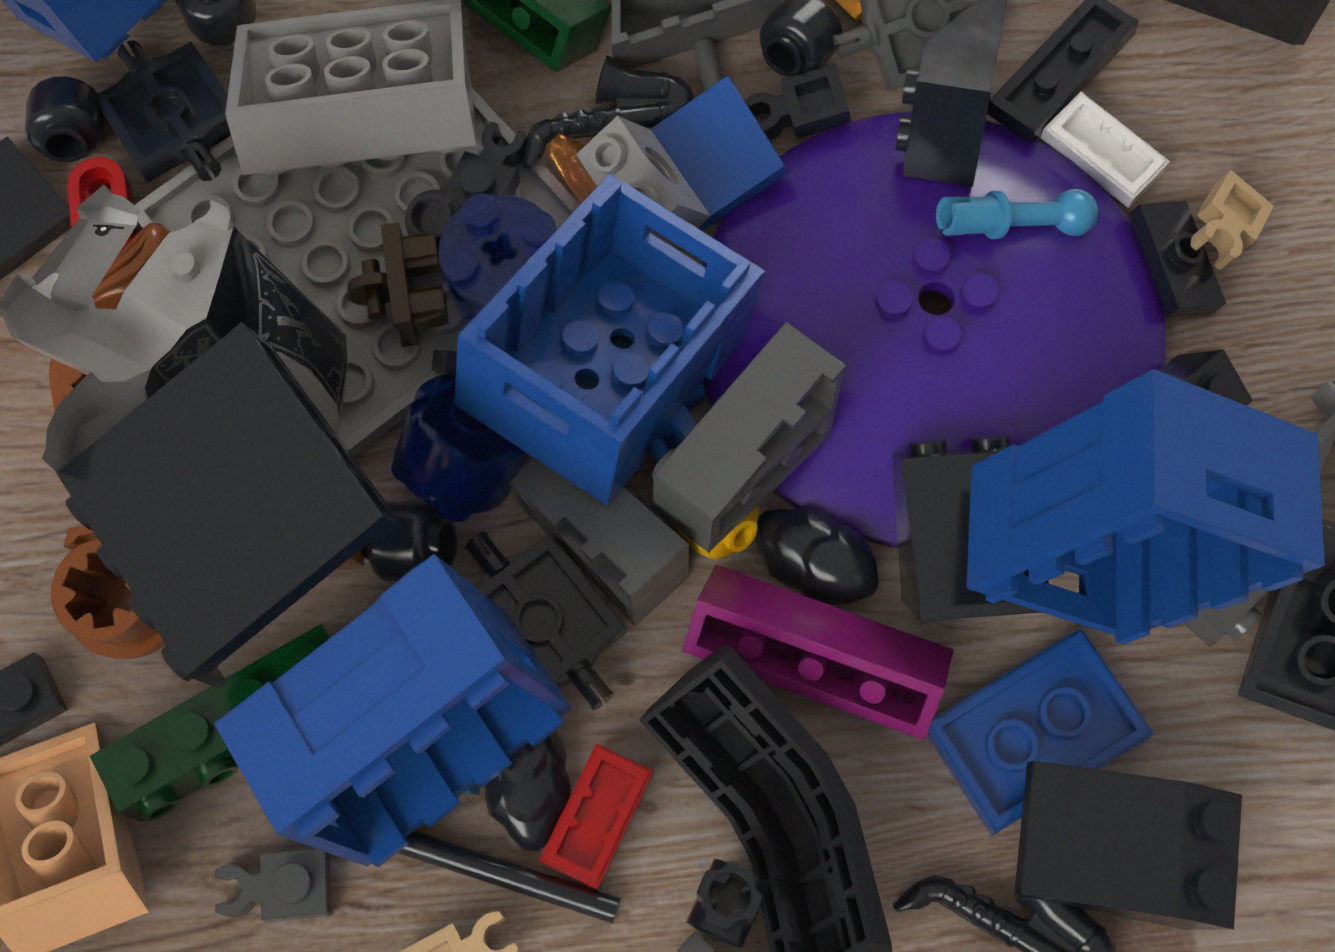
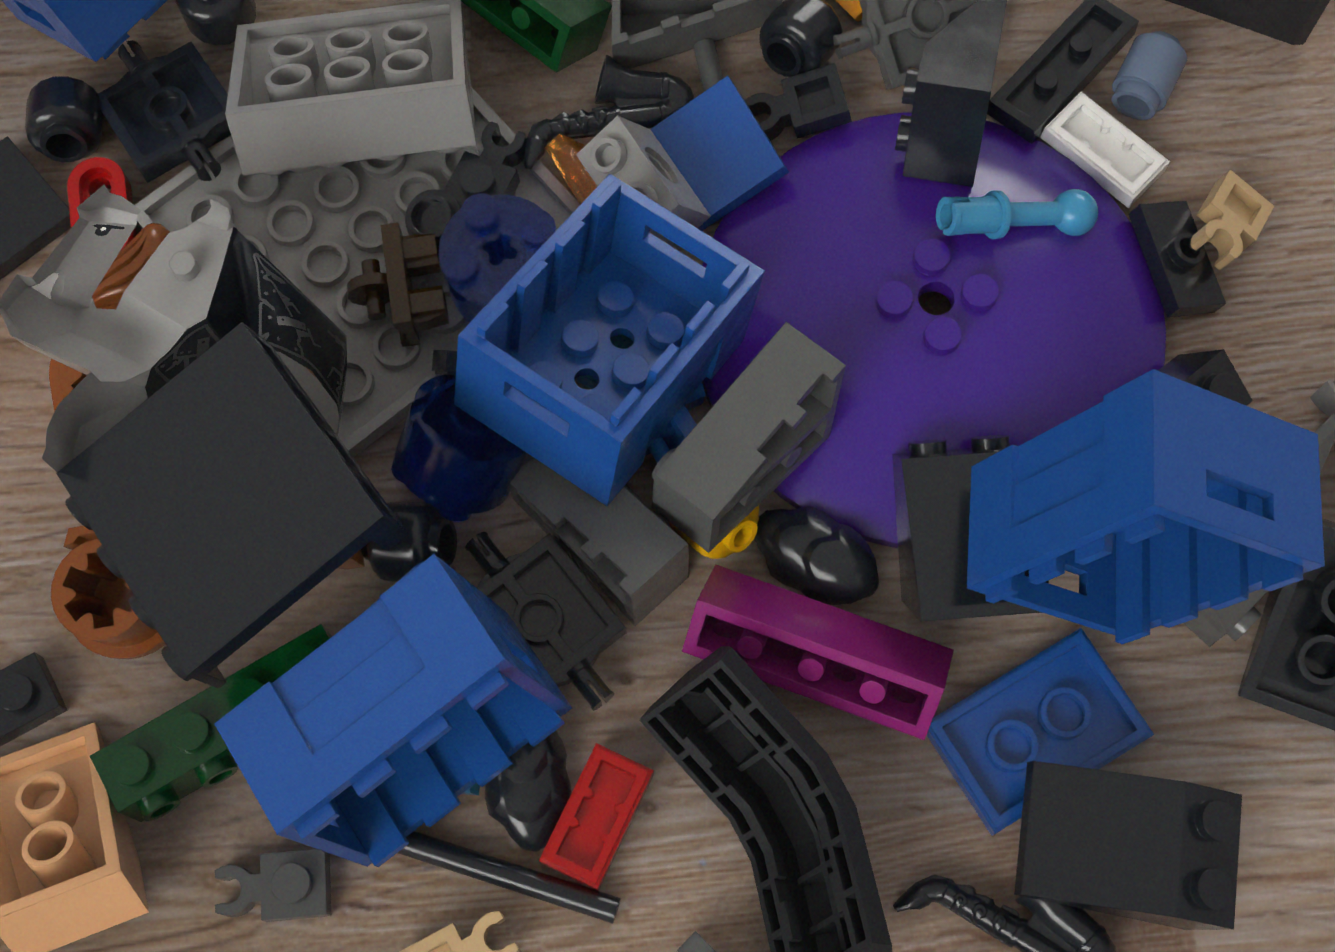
(727, 902): black piece -> none
(1148, 75): none -> sand blue brick

